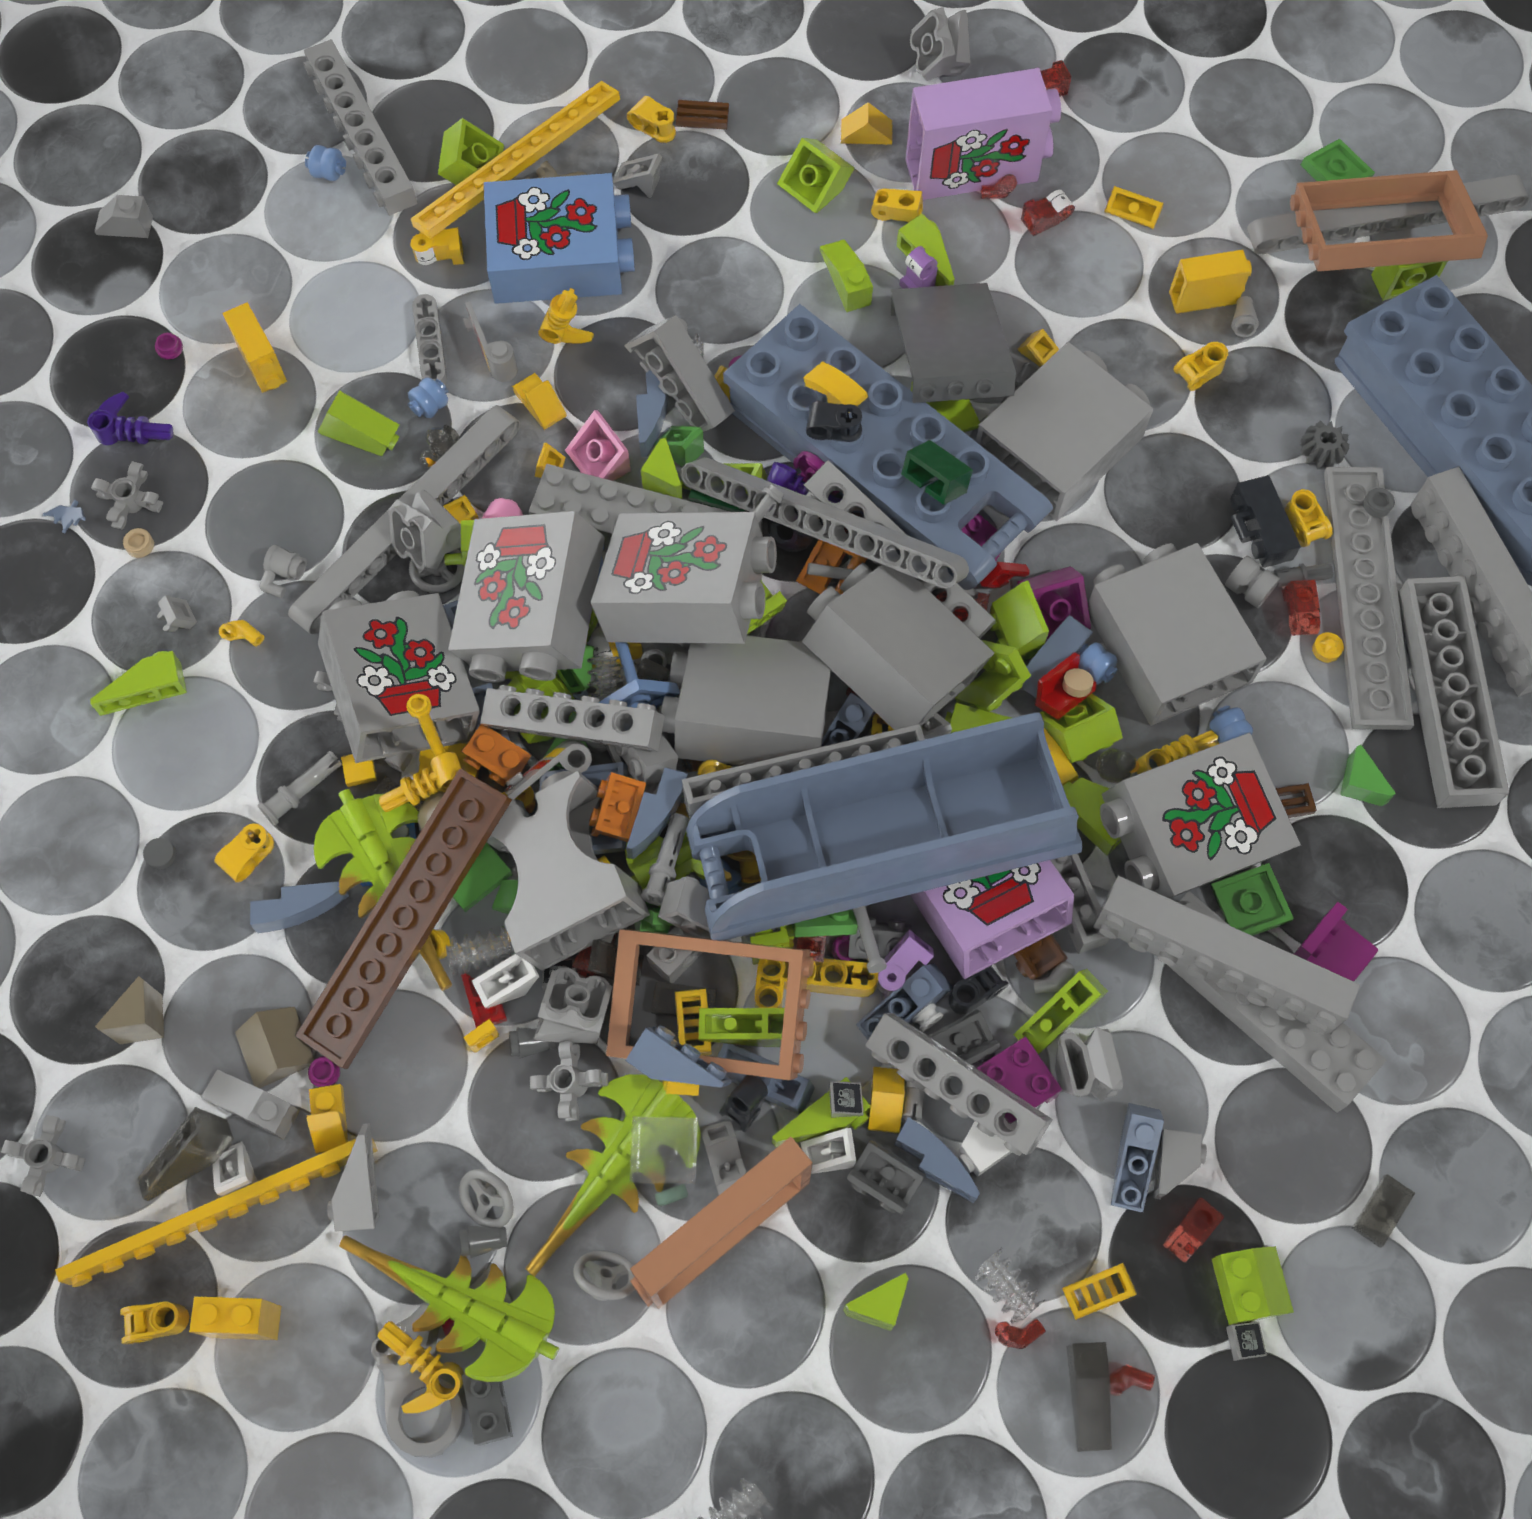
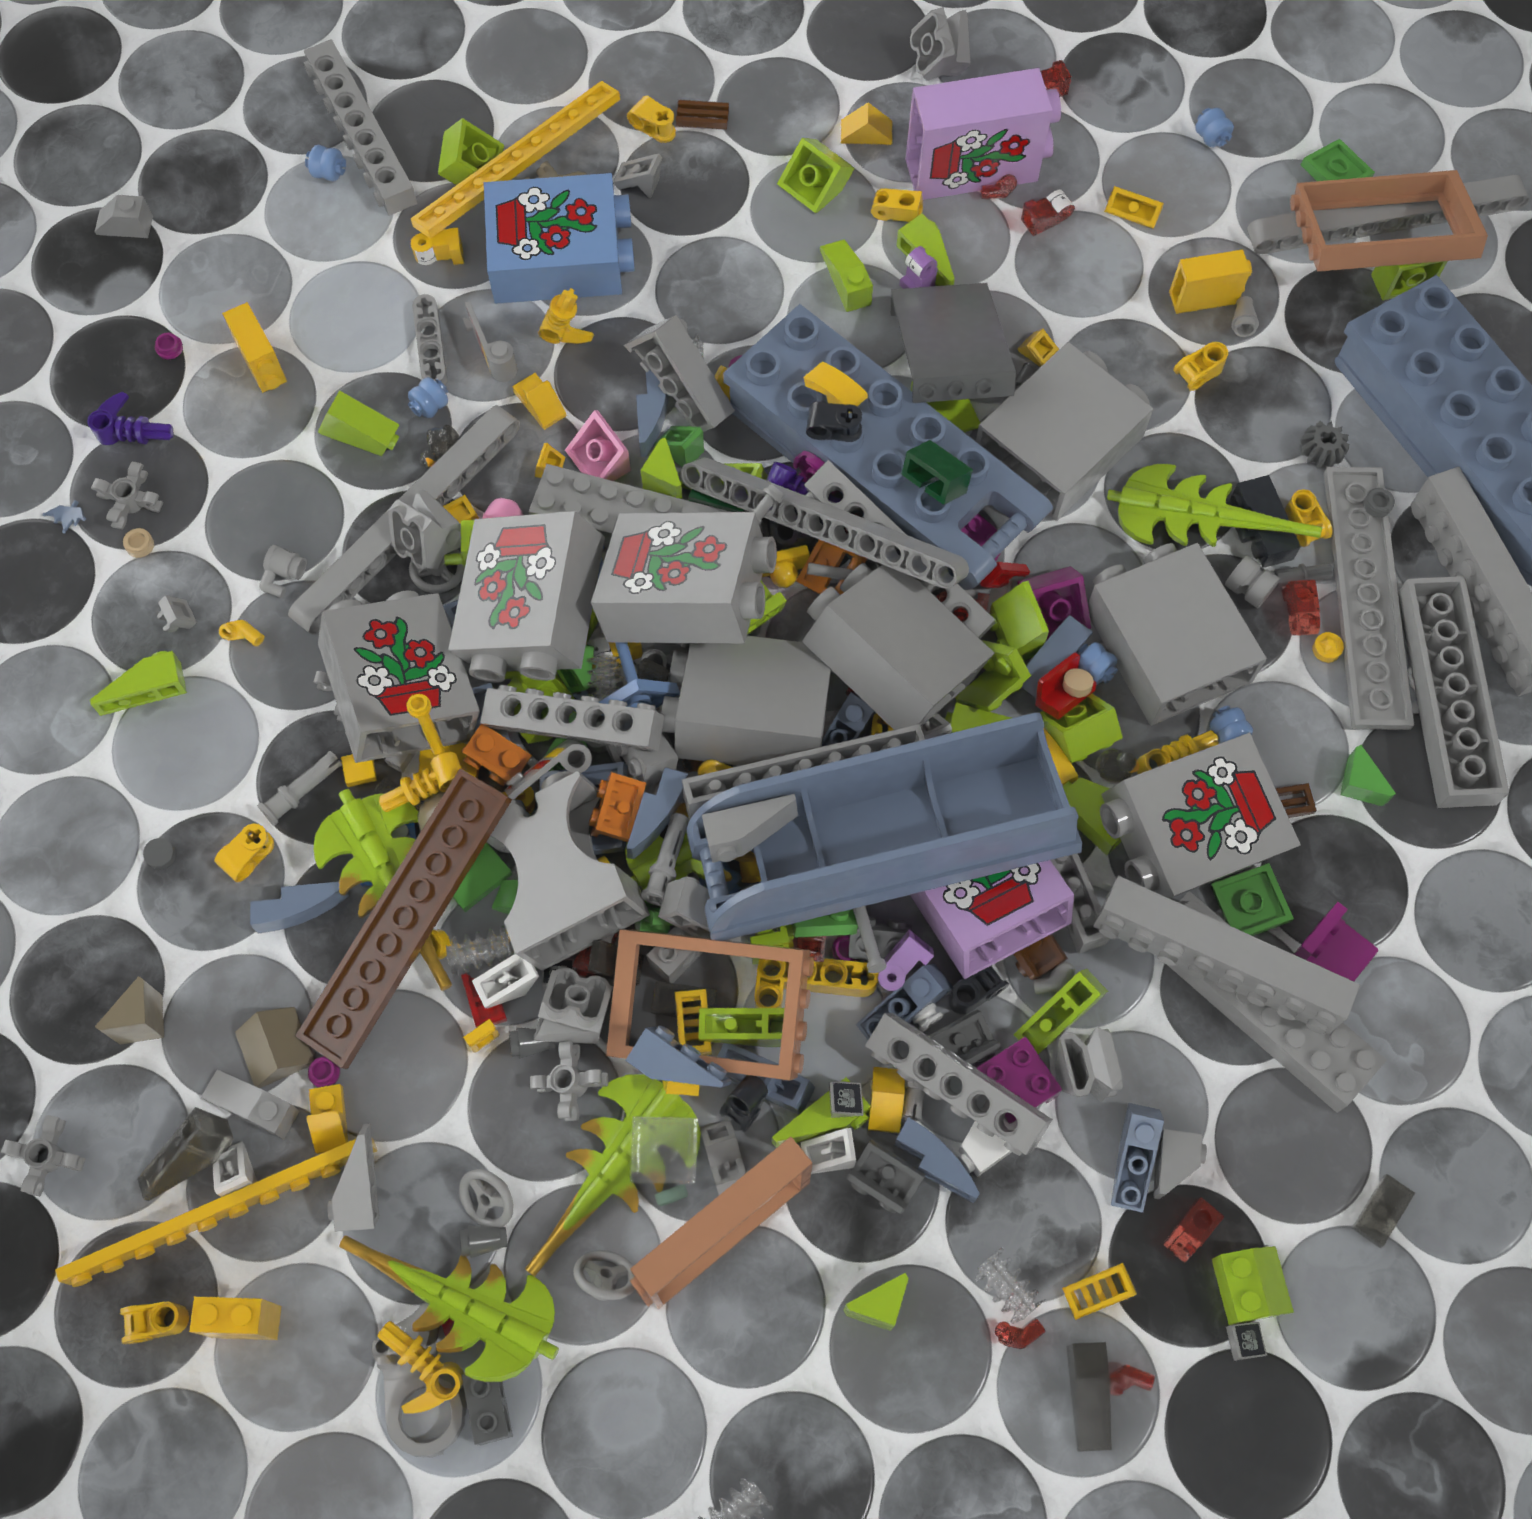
(742, 828): none -> light grey slope
(787, 564): none -> yellow tile
(1148, 500): none -> lime animal
(1214, 127): none -> medium blue piece

